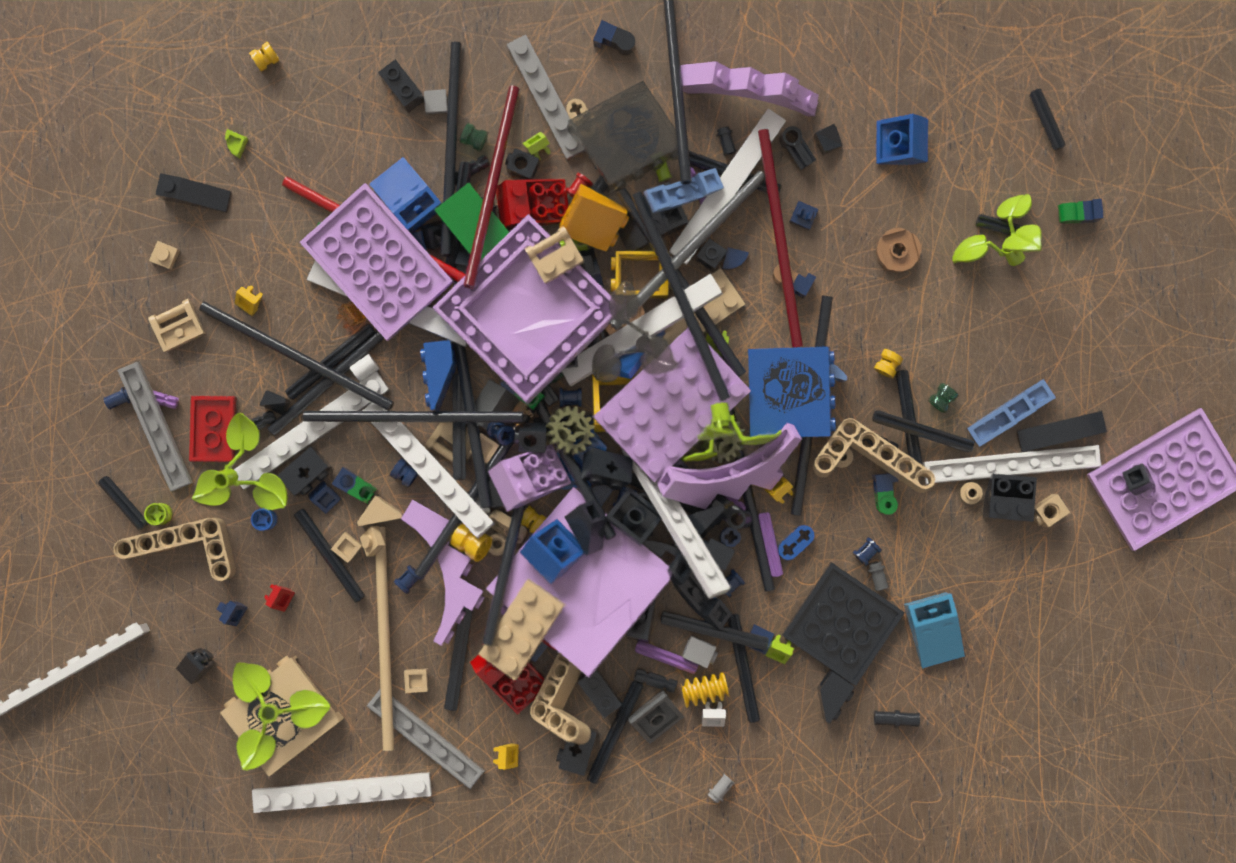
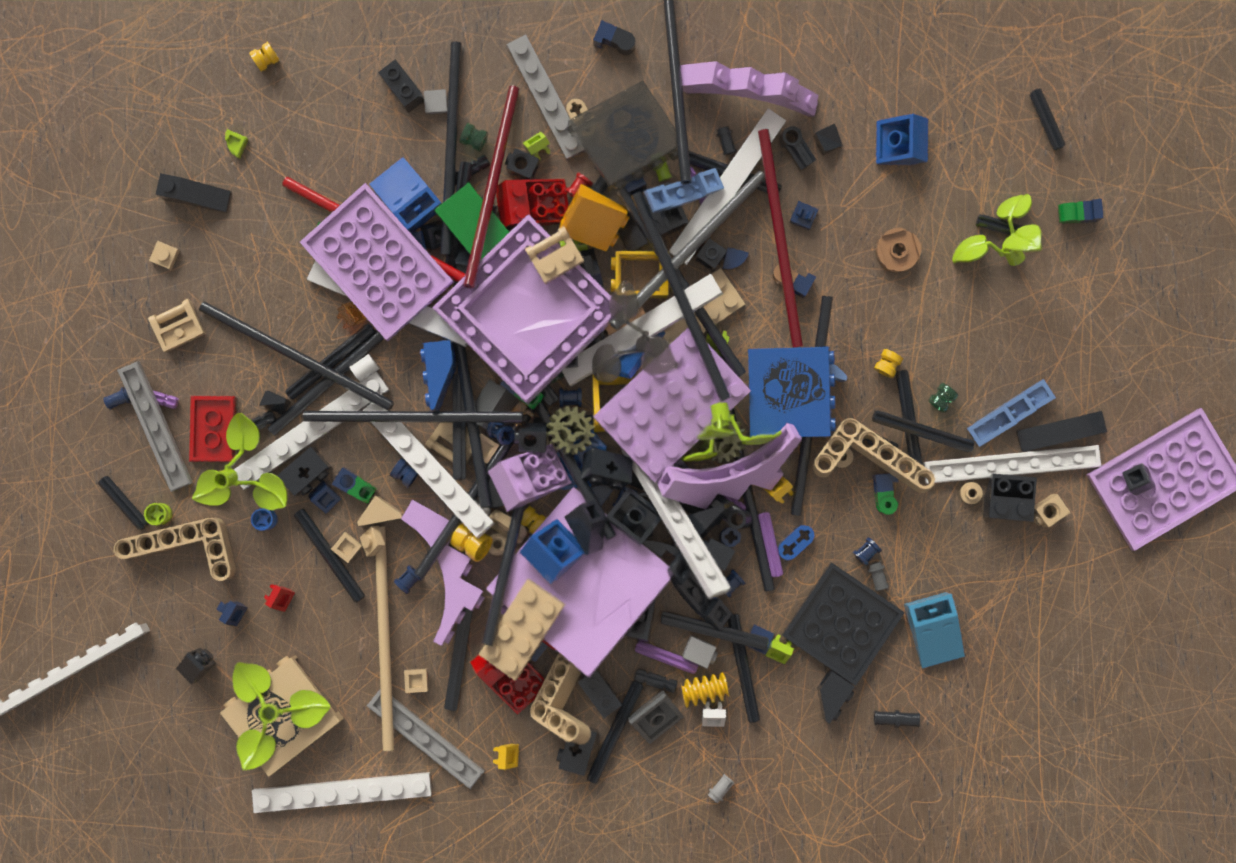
(247, 301): yellow tile -> none
(636, 186): none -> dark blue tile

